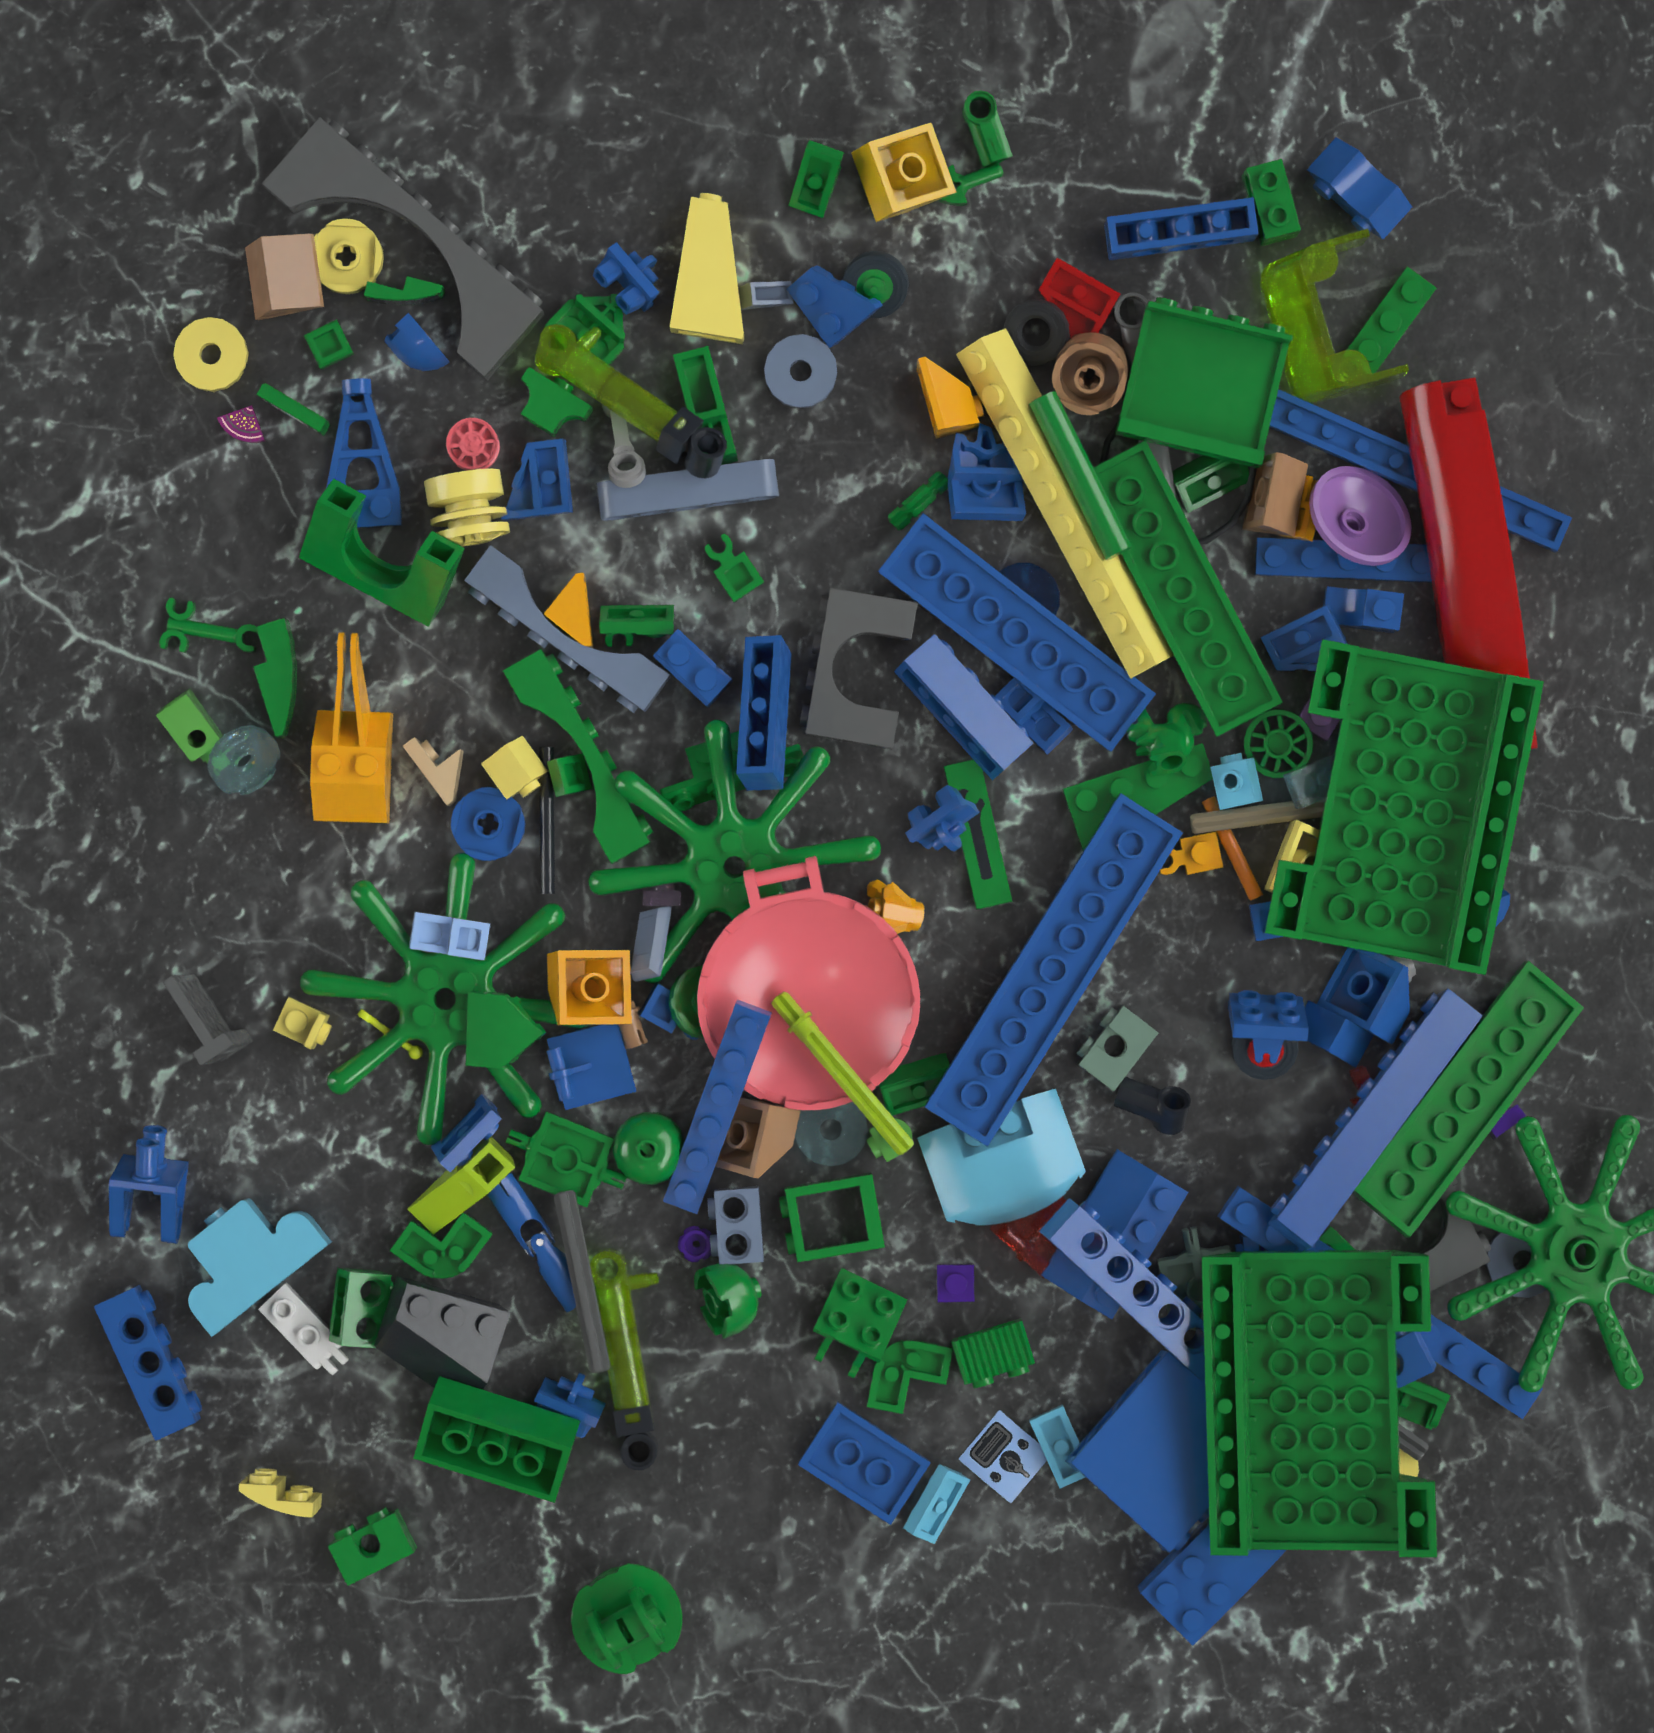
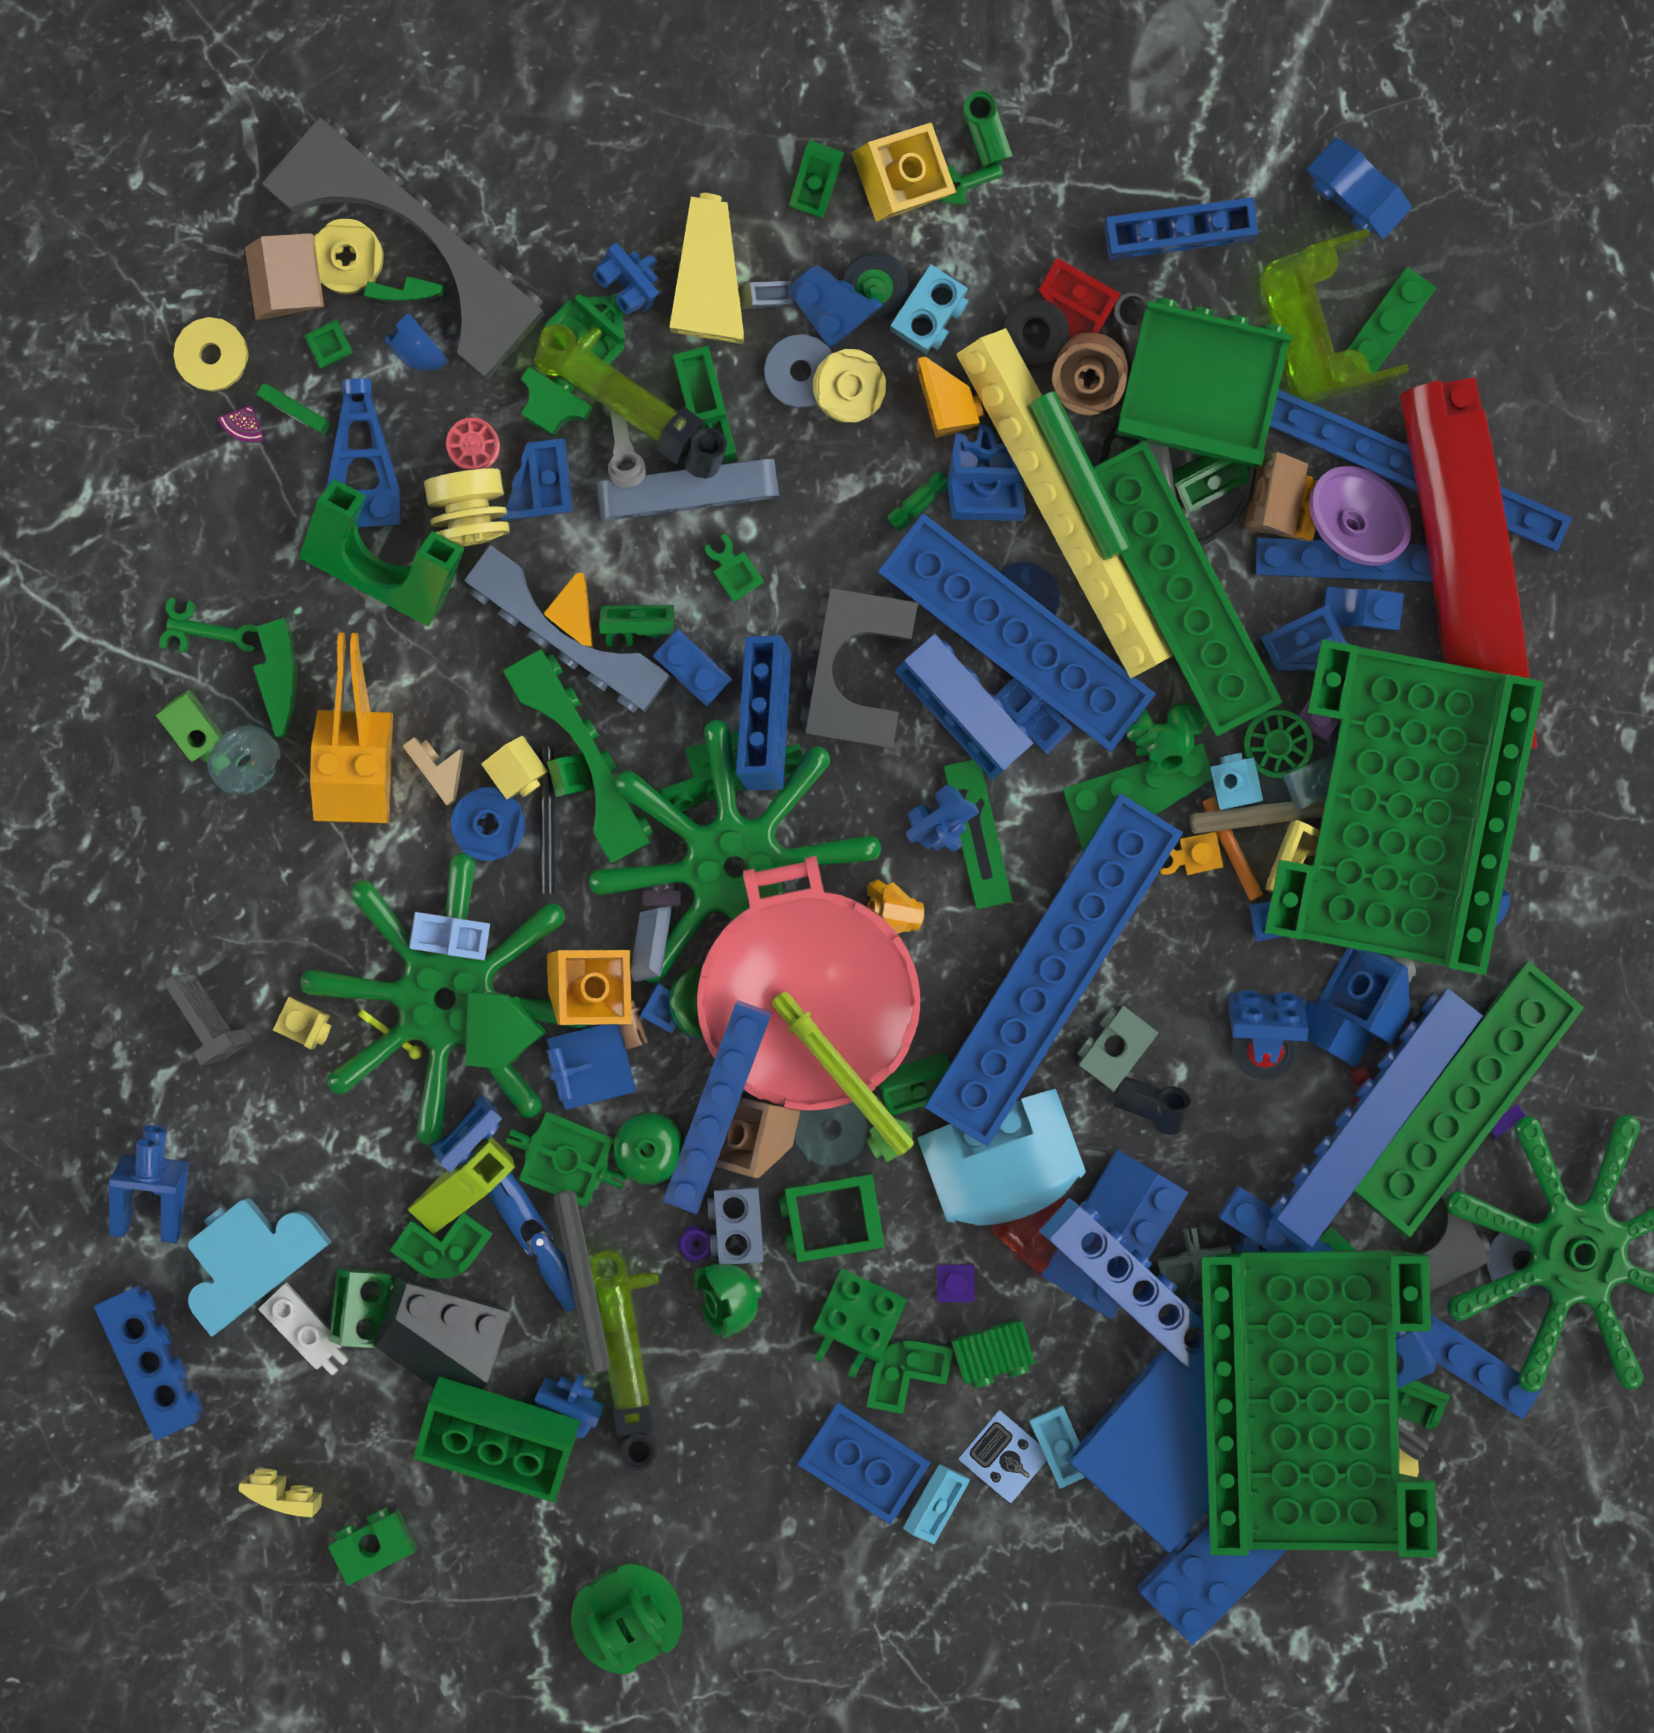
(849, 385): none -> light yellow tile
(922, 306): none -> medium azure brick
(1273, 202): green brick -> none

